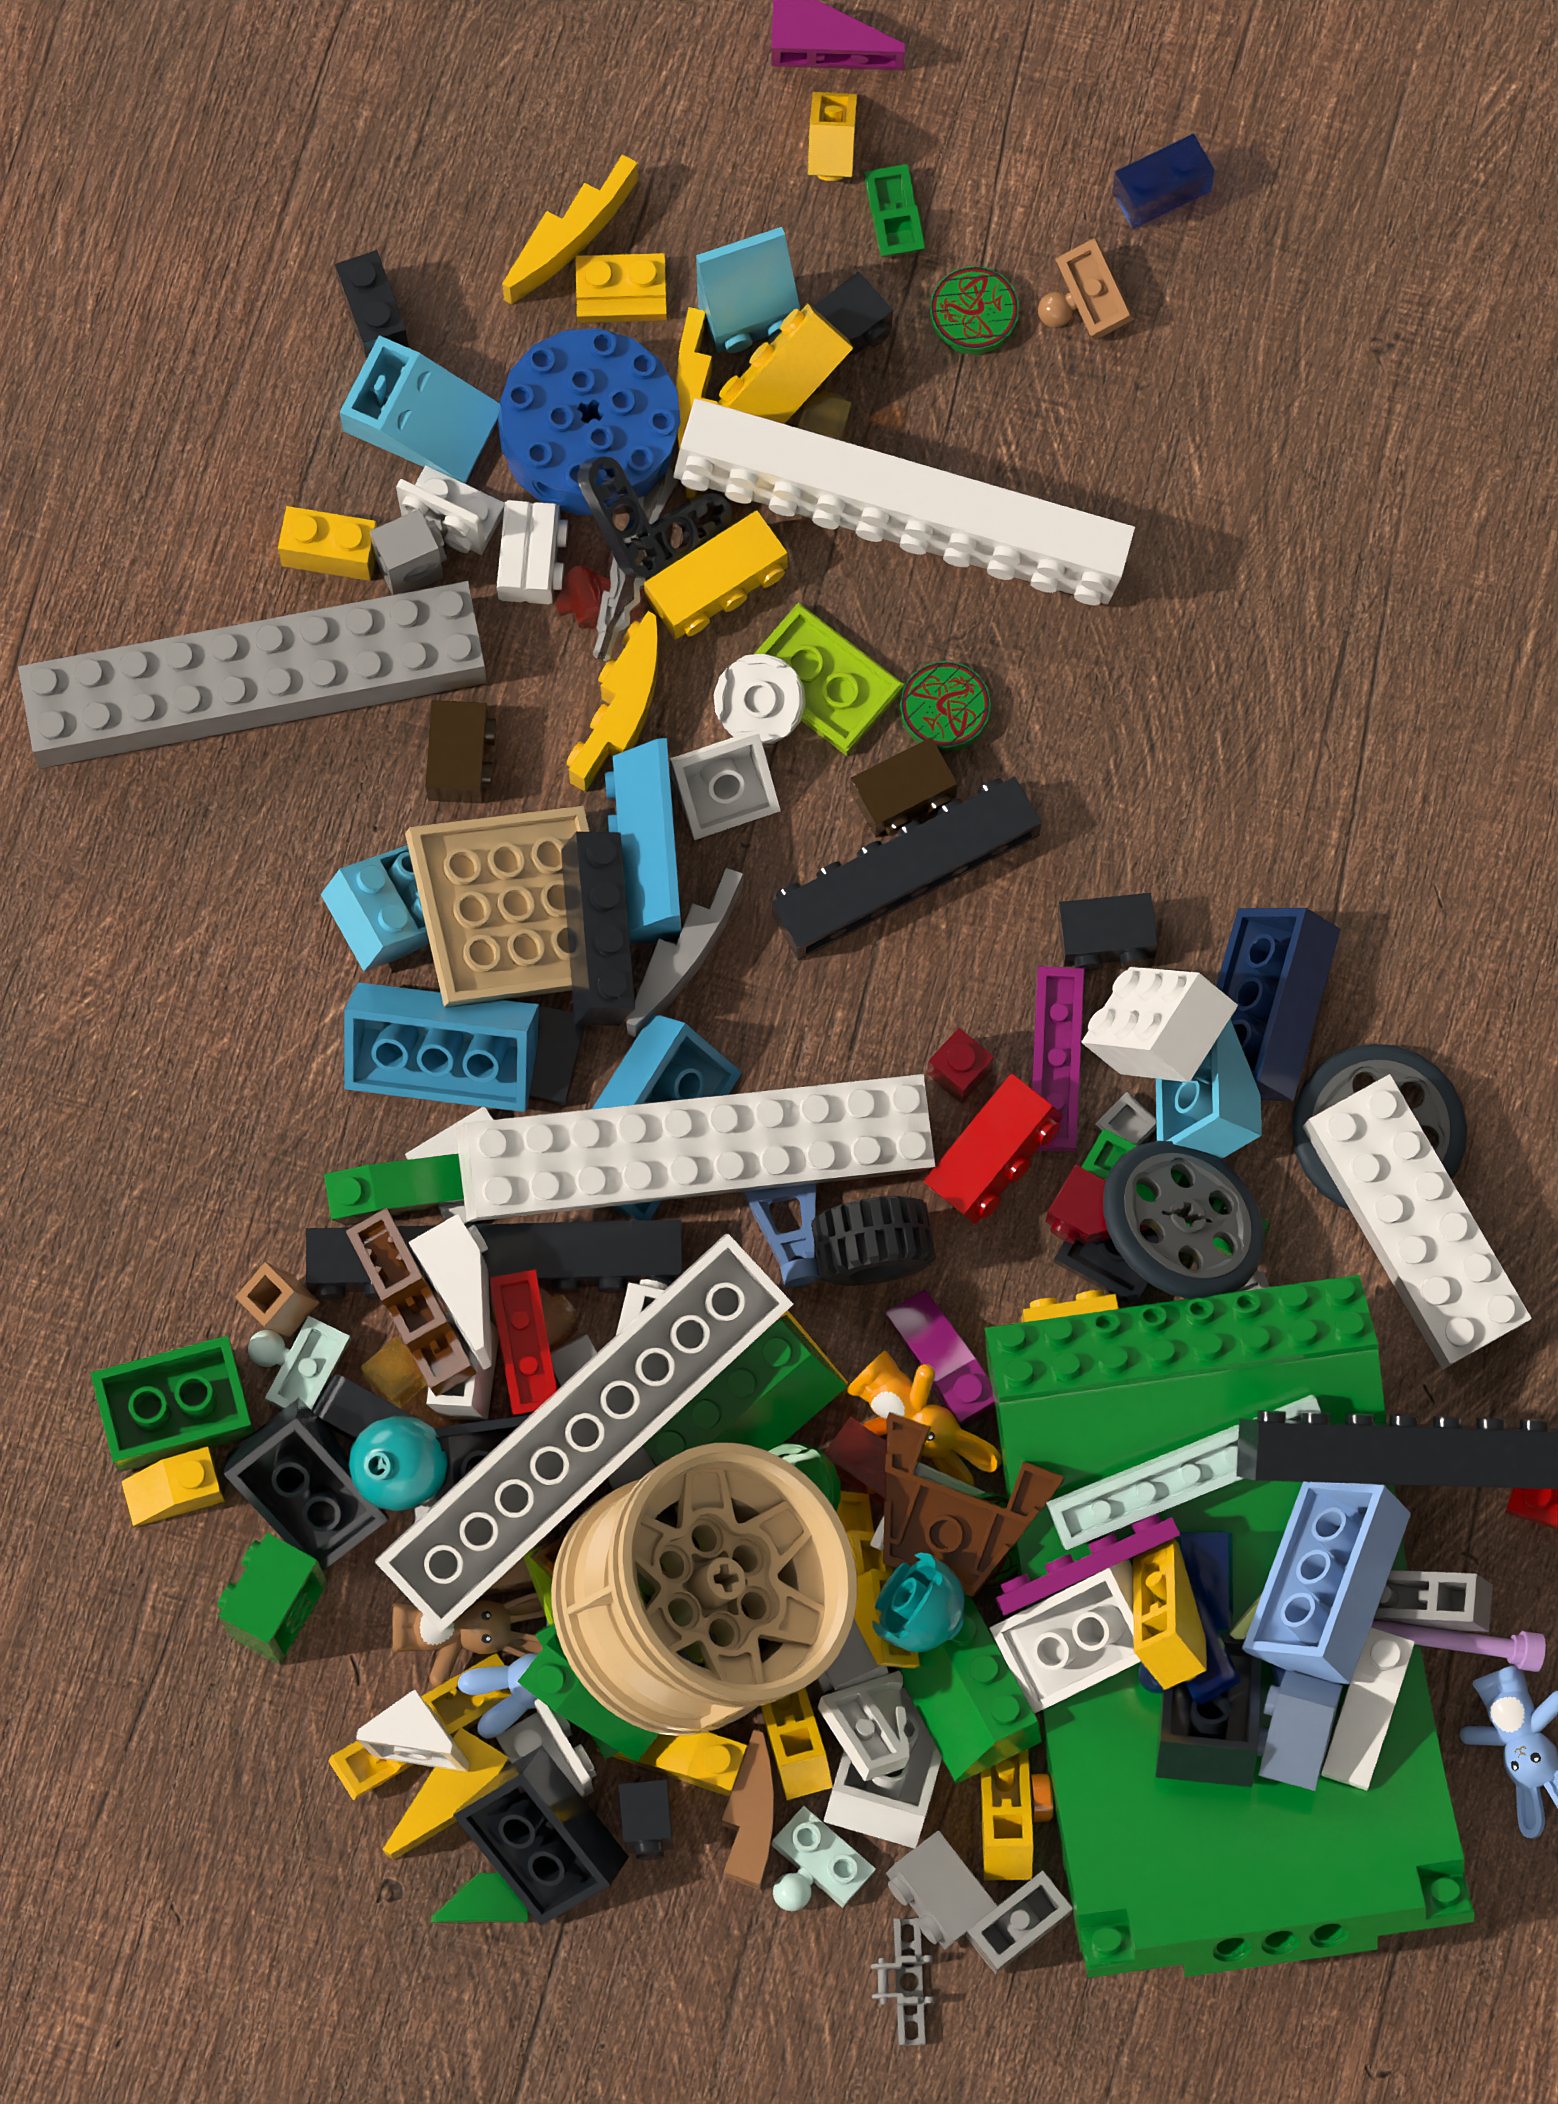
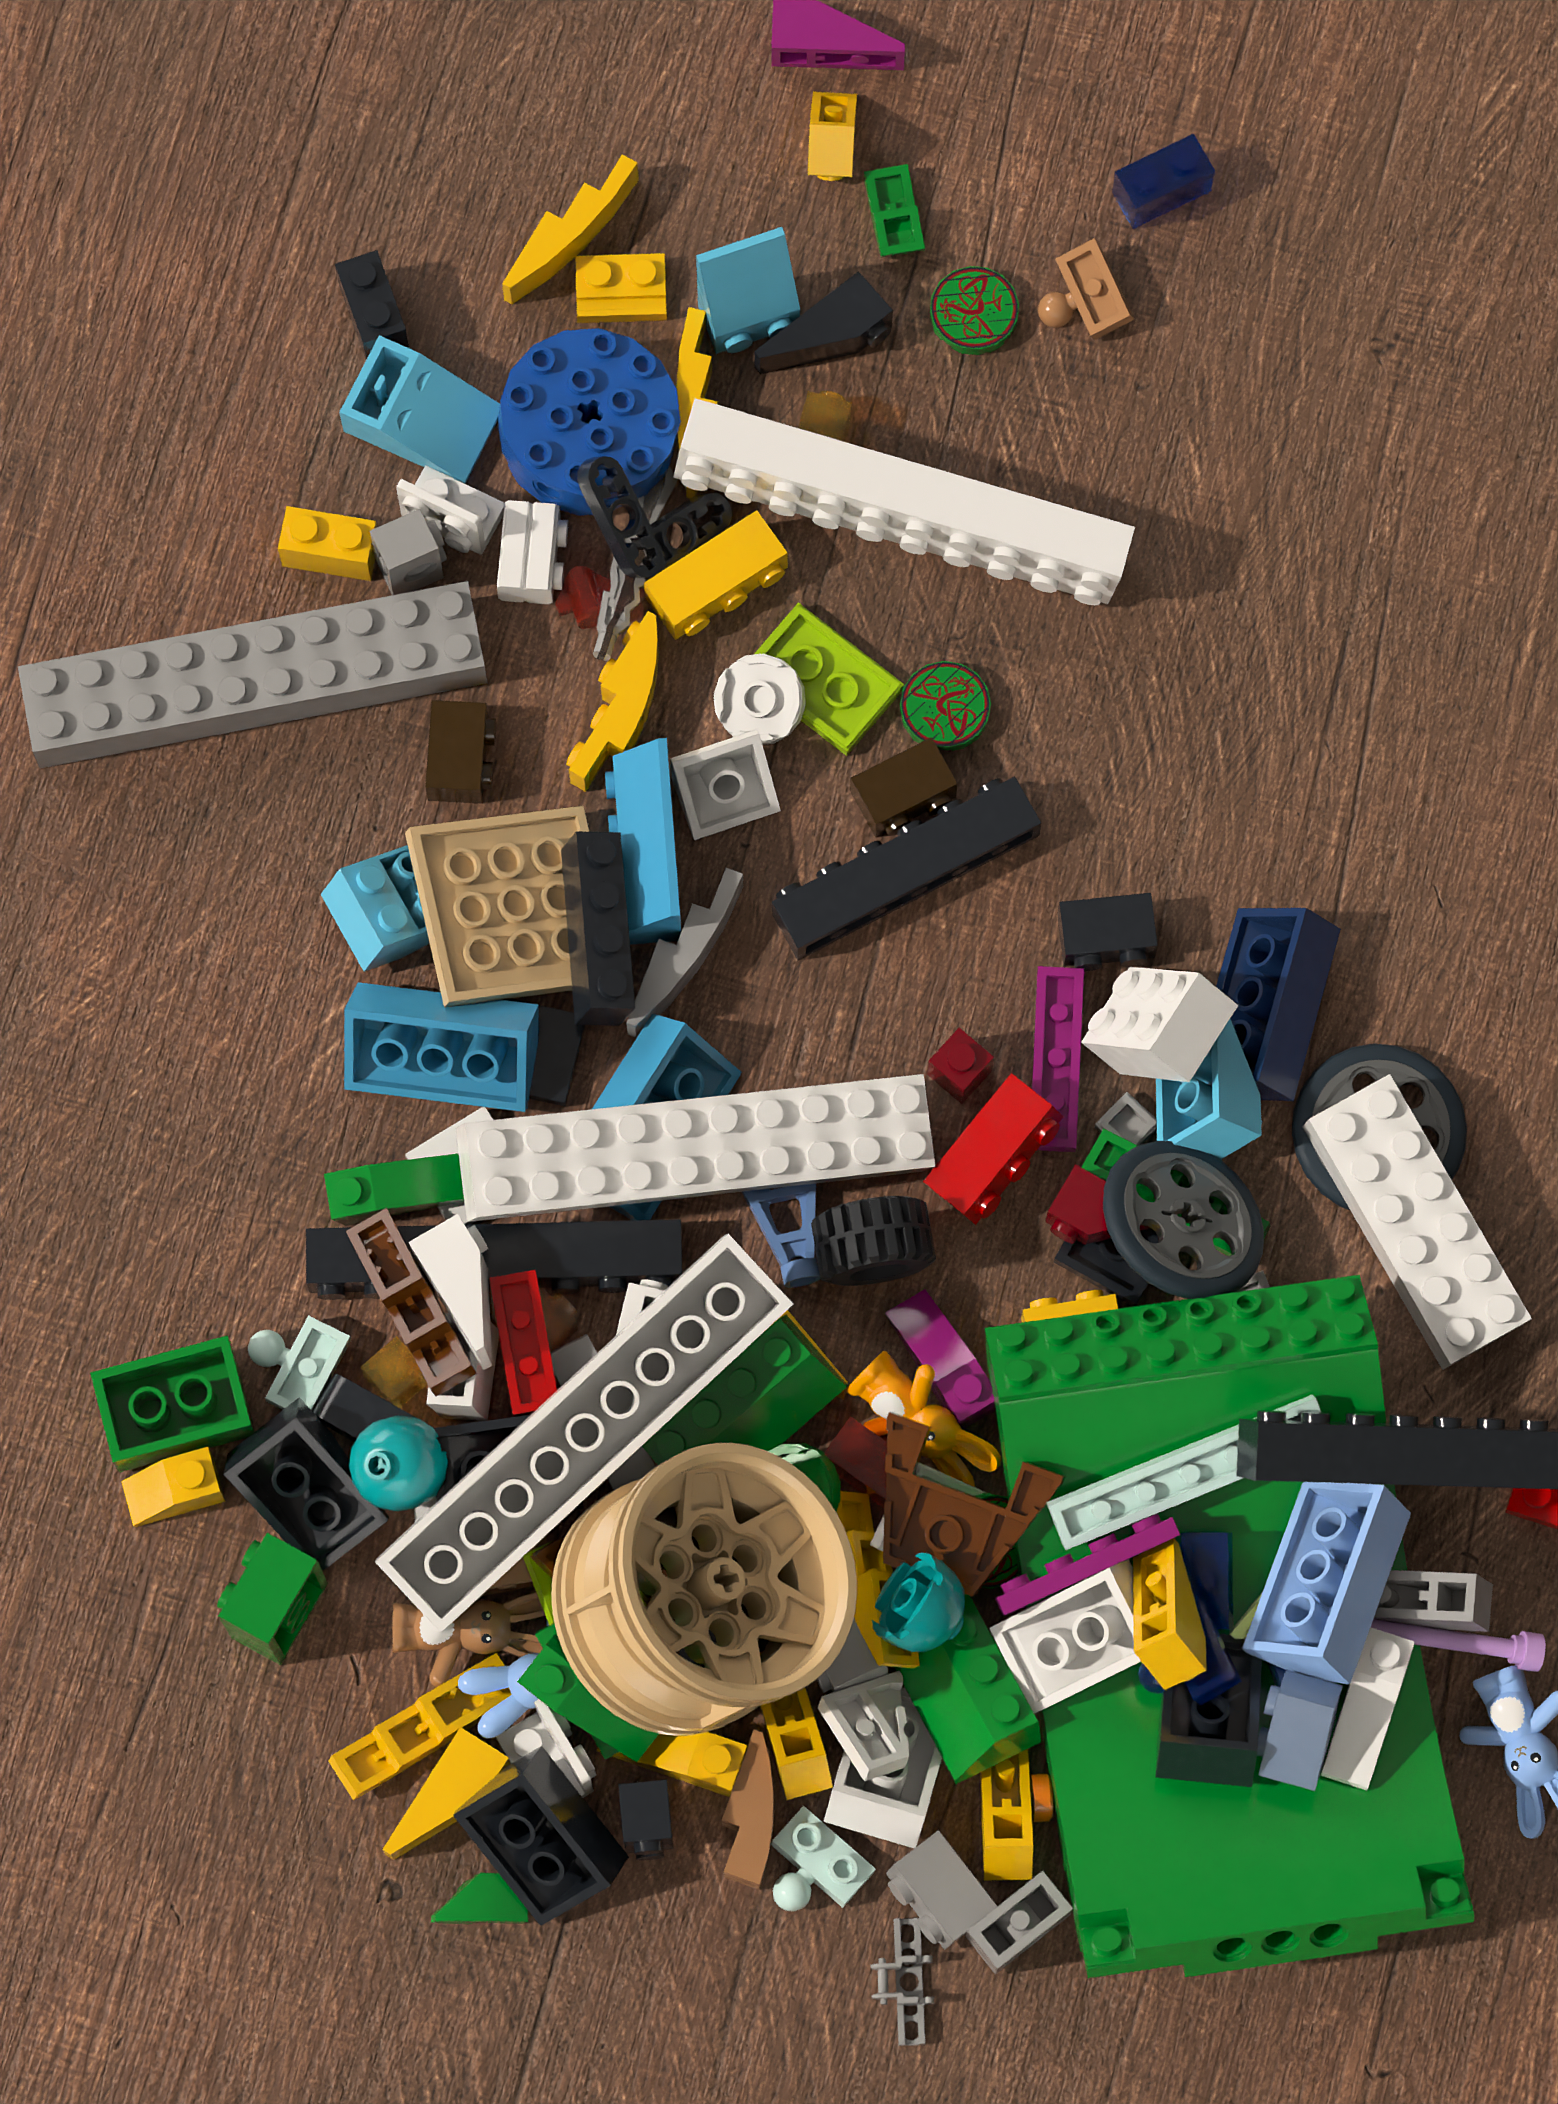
(277, 1299): medium nougat brick -> none
(412, 1735): white slope -> none
(788, 368): yellow brick -> none

